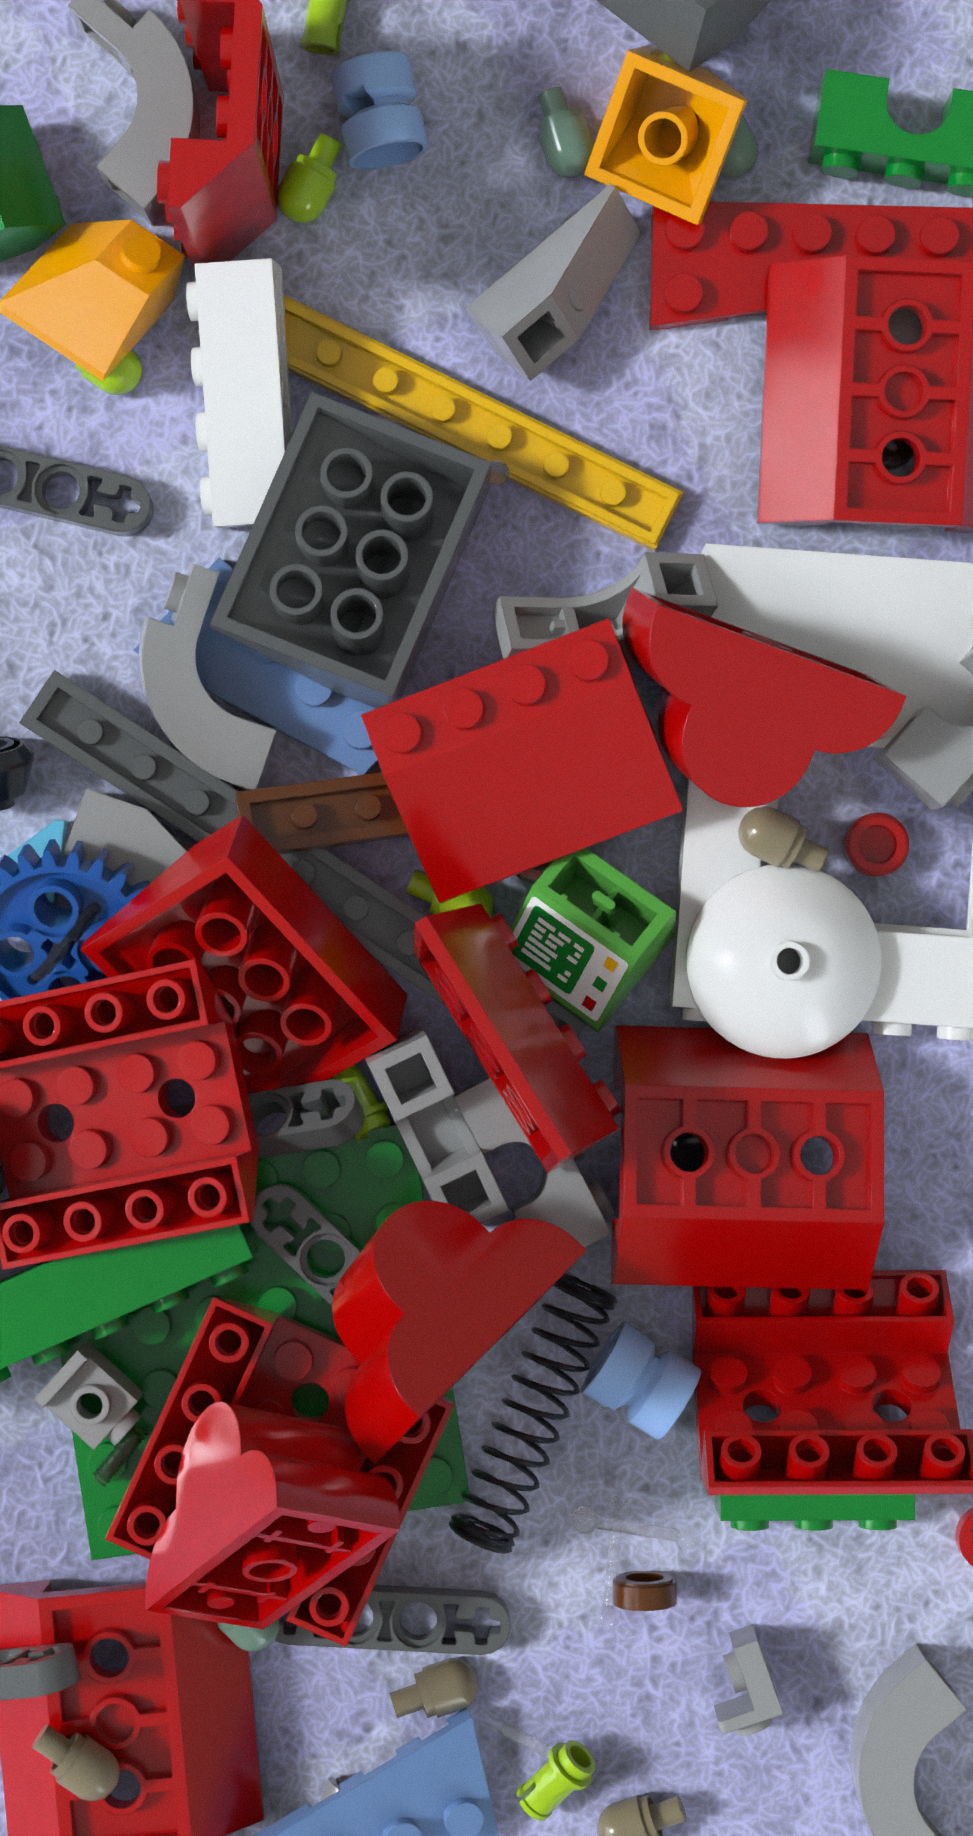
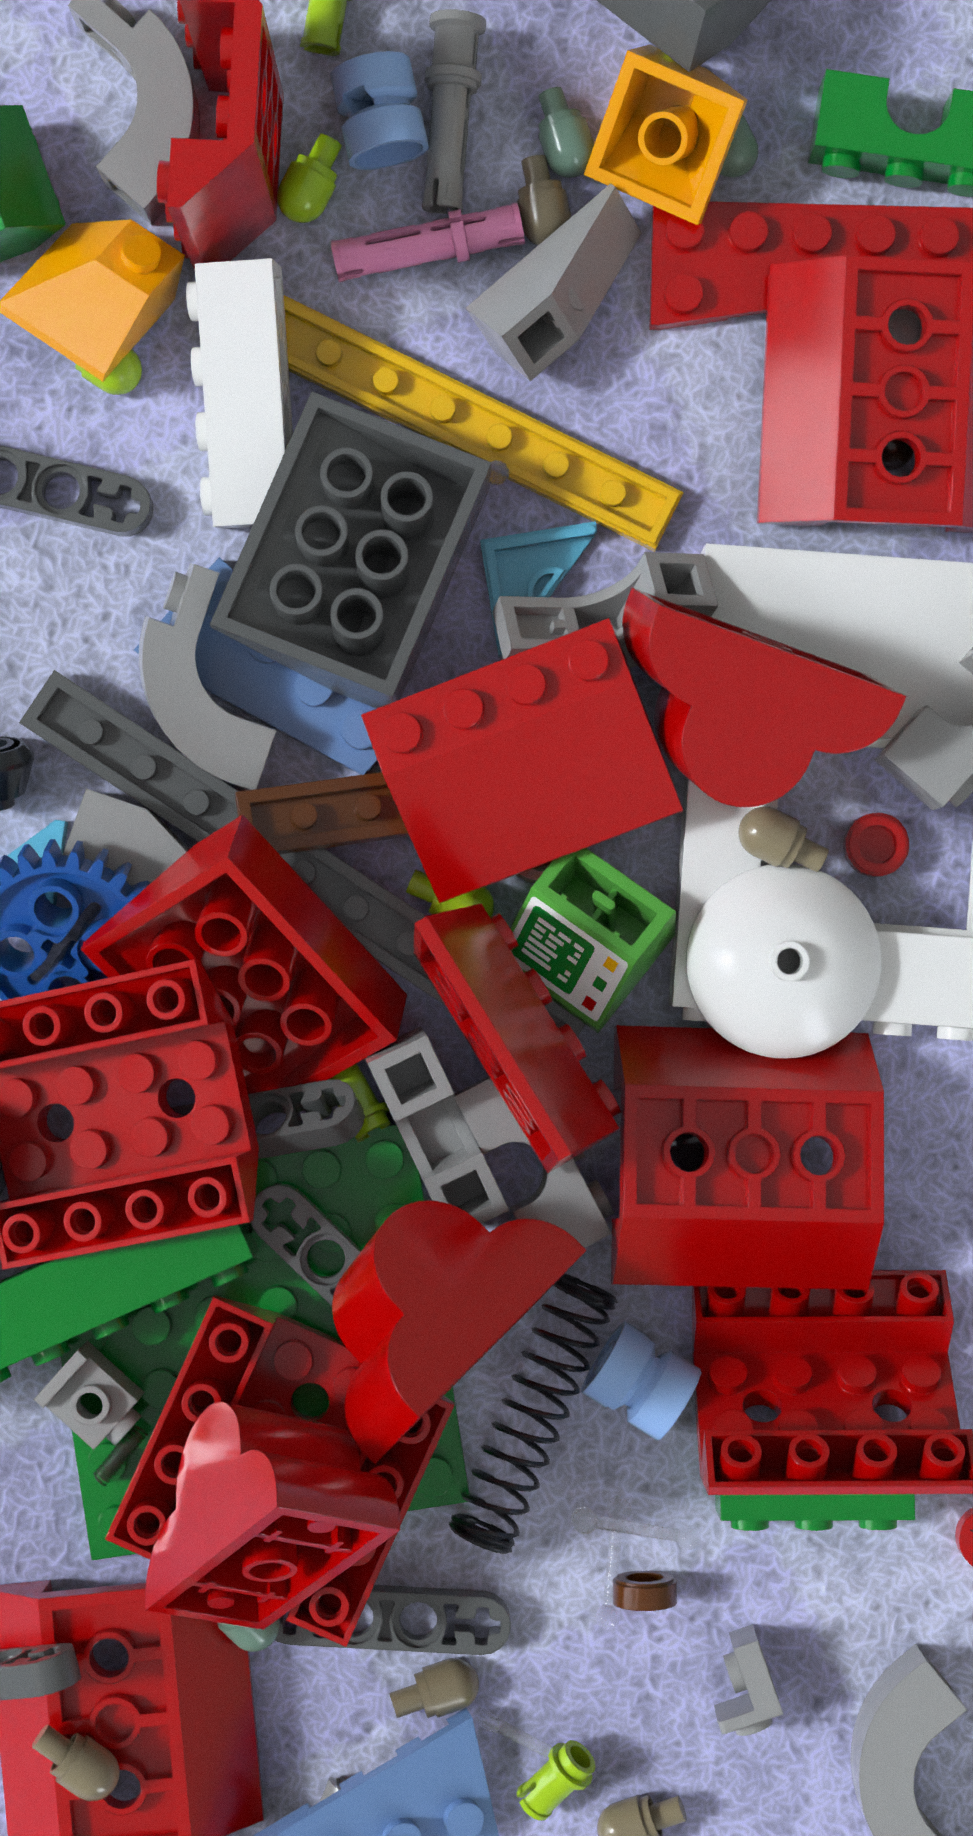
(428, 242): none -> bright pink pin
(453, 82): none -> light grey pin
(532, 561): none -> medium azure tile
(542, 201): none -> dark tan cylinder

